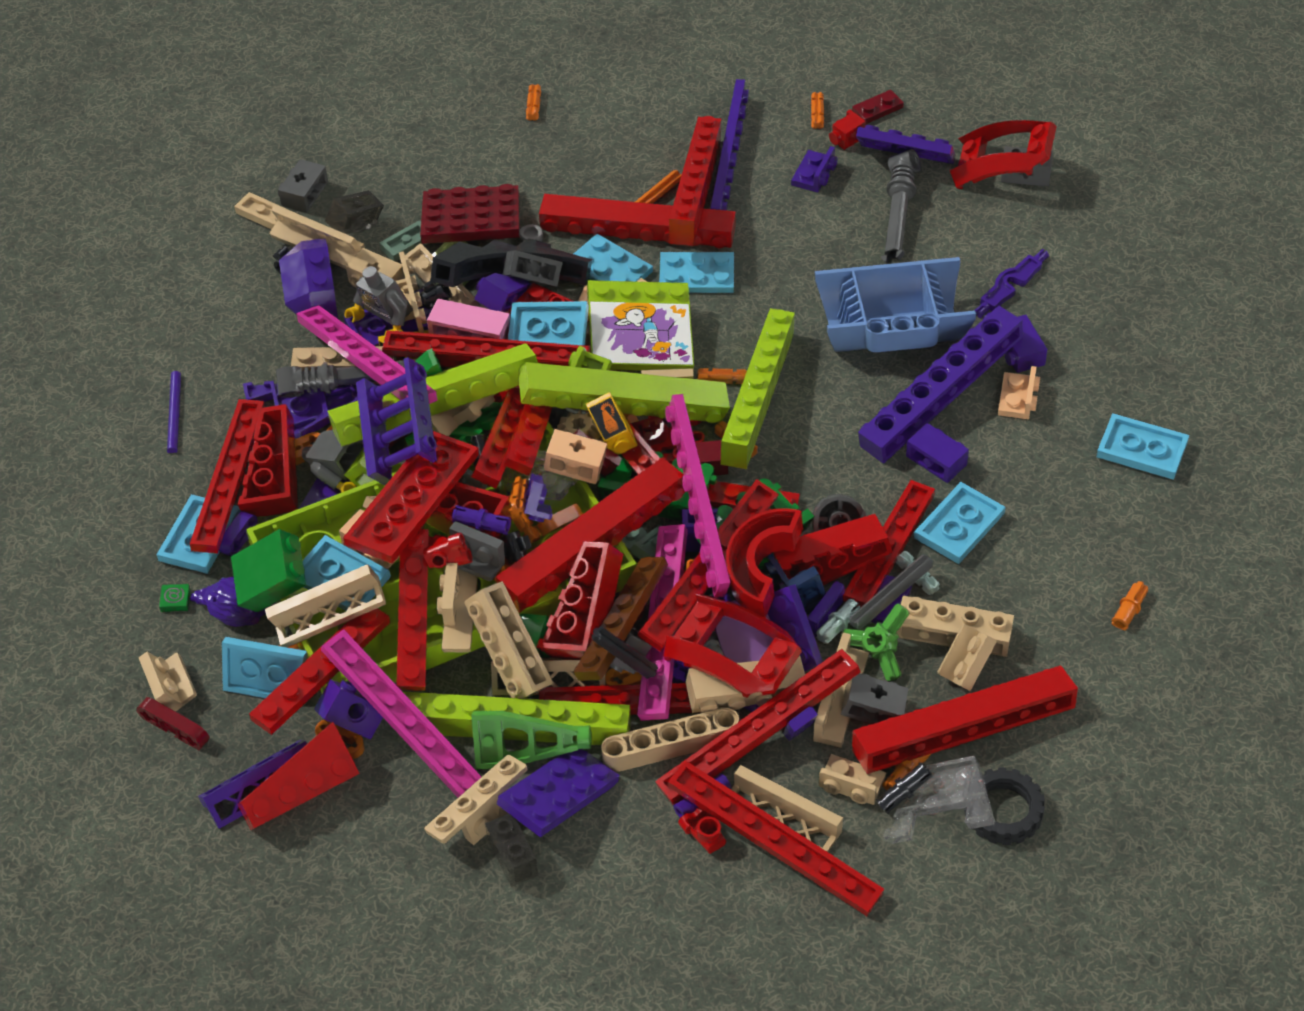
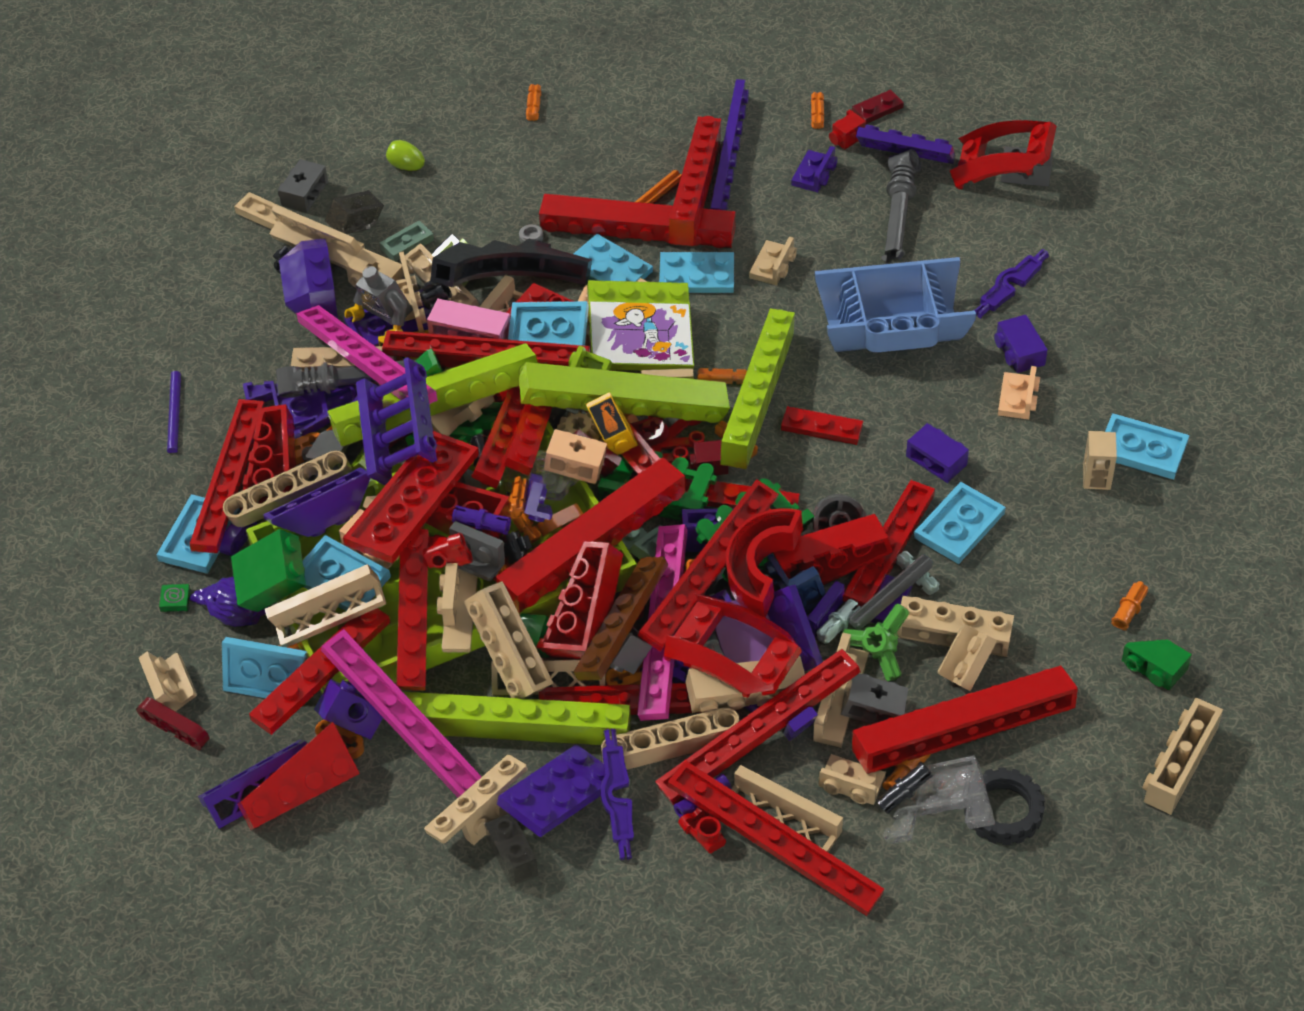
(274, 488): none -> tan beam
(323, 506): none -> dark purple wedge
(405, 156): none -> lime animal
(470, 214): dark red plate -> none
(490, 745): bright green plate -> none
(500, 291): dark purple slope -> none
(532, 268): dark grey brick -> none
(618, 808): none -> dark purple piece
(624, 652): black axle -> none
(699, 502): dark pink plate -> none
(773, 261): none -> tan bracket
(822, 425): none -> red plate
(940, 384): dark purple brick -> none
(1099, 460): none -> tan brick
(1158, 660): none -> green slope
(1183, 755): none -> tan brick

